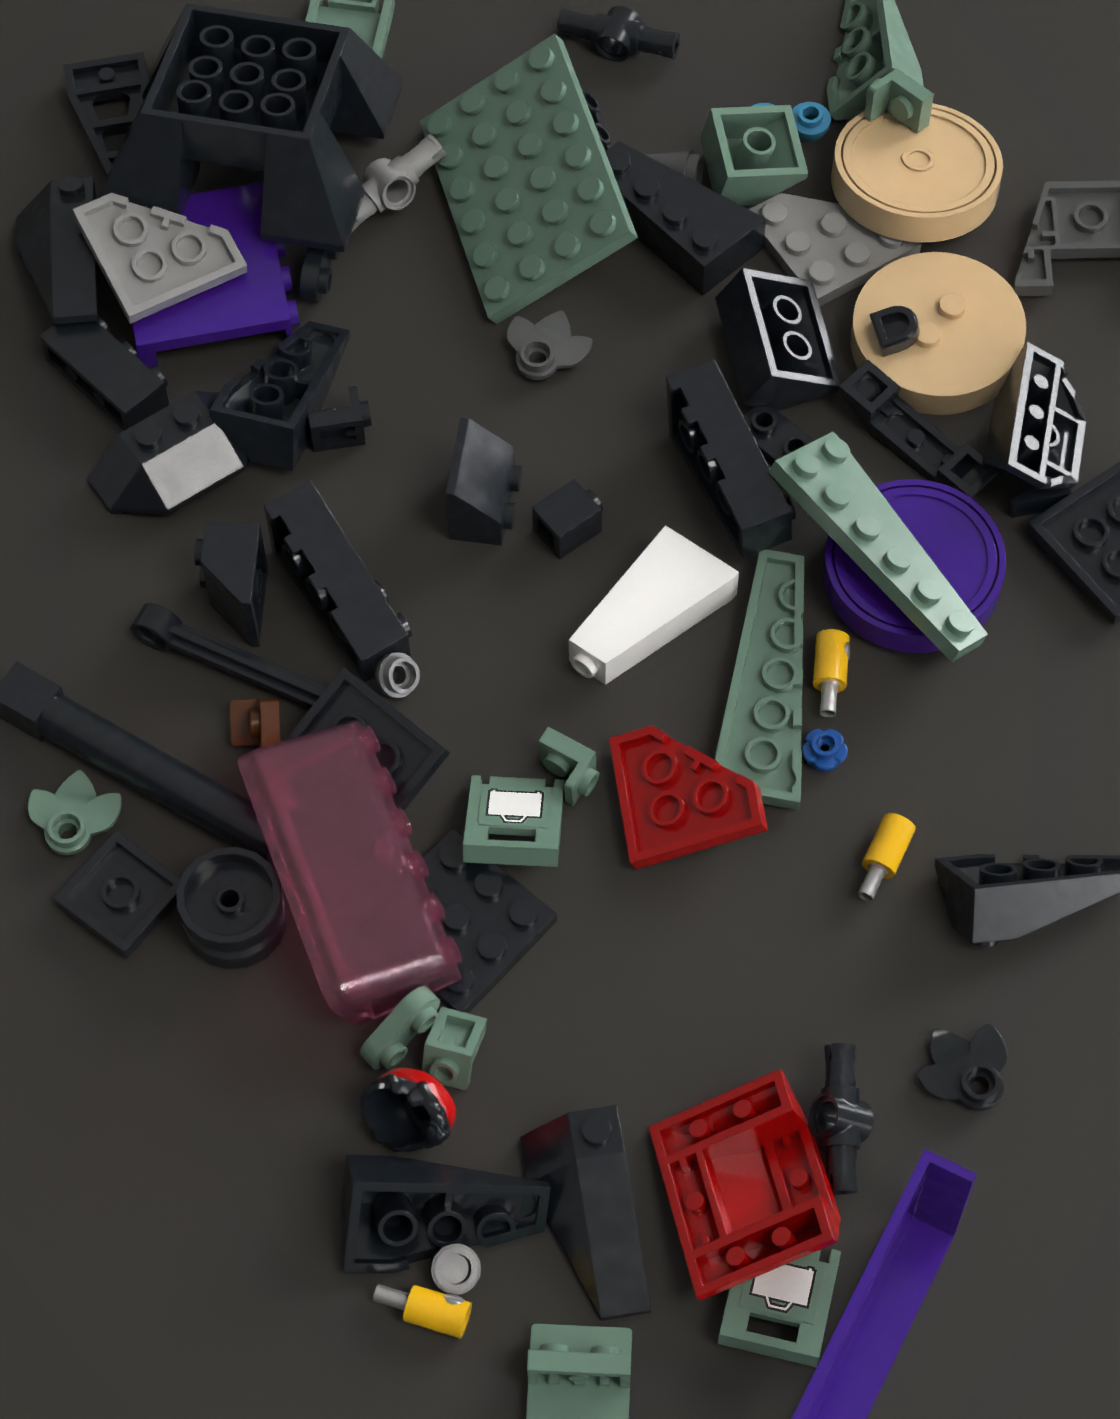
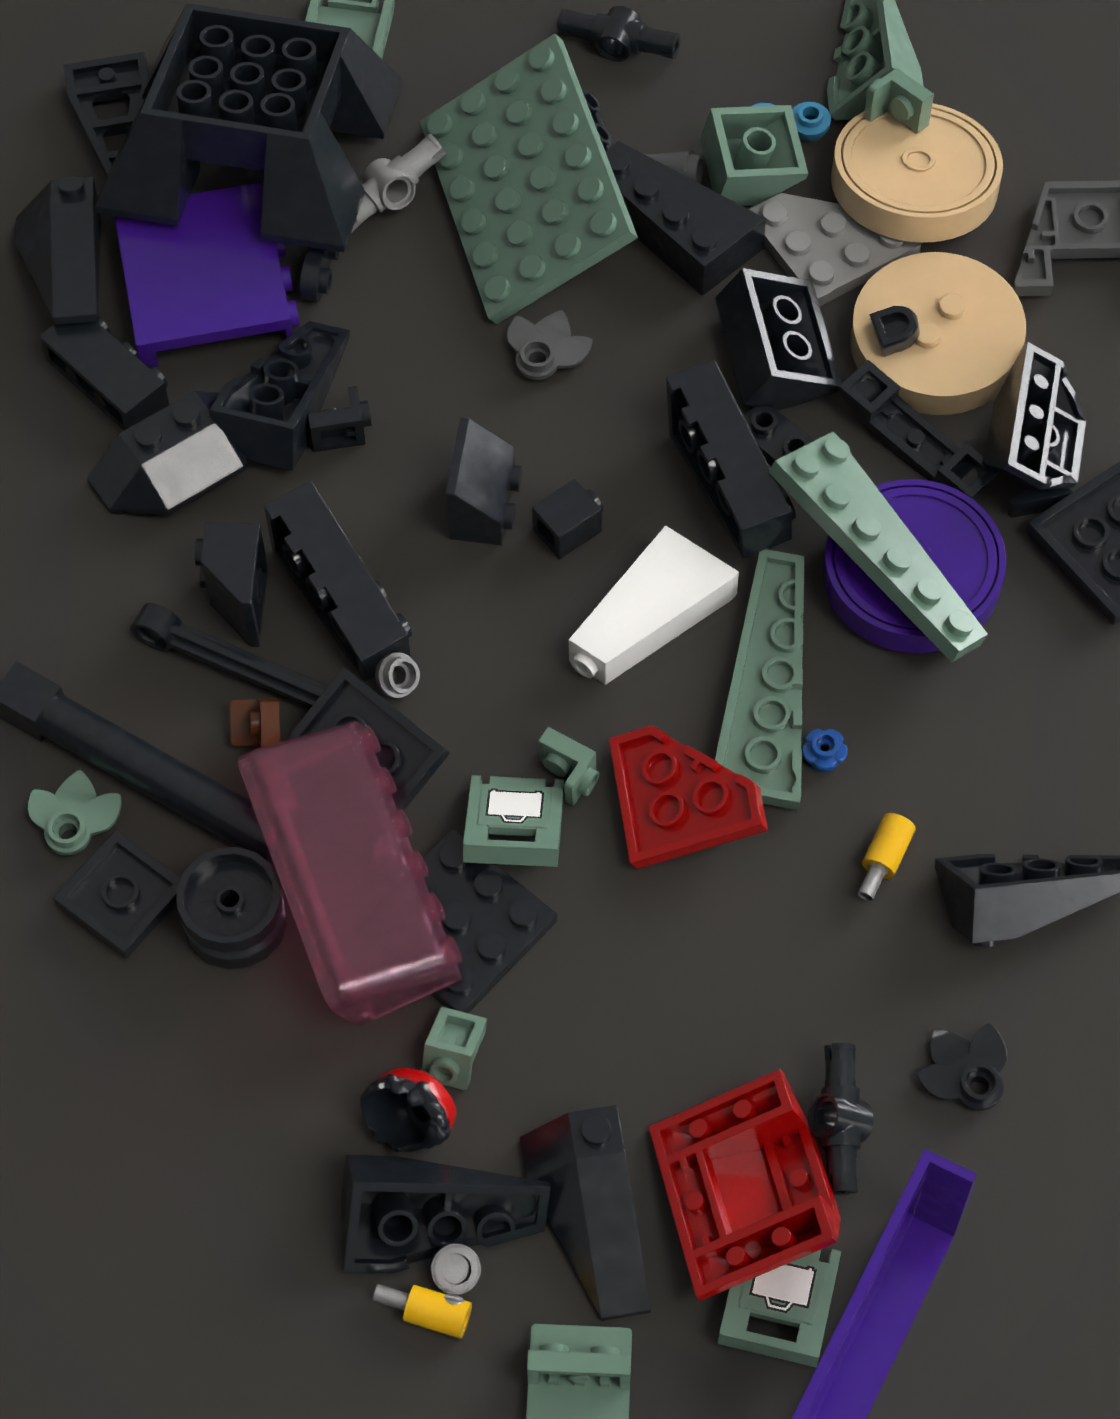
(155, 254): light grey plate -> none
(411, 1016): sand green plate -> none
(830, 667): yellow piece -> none

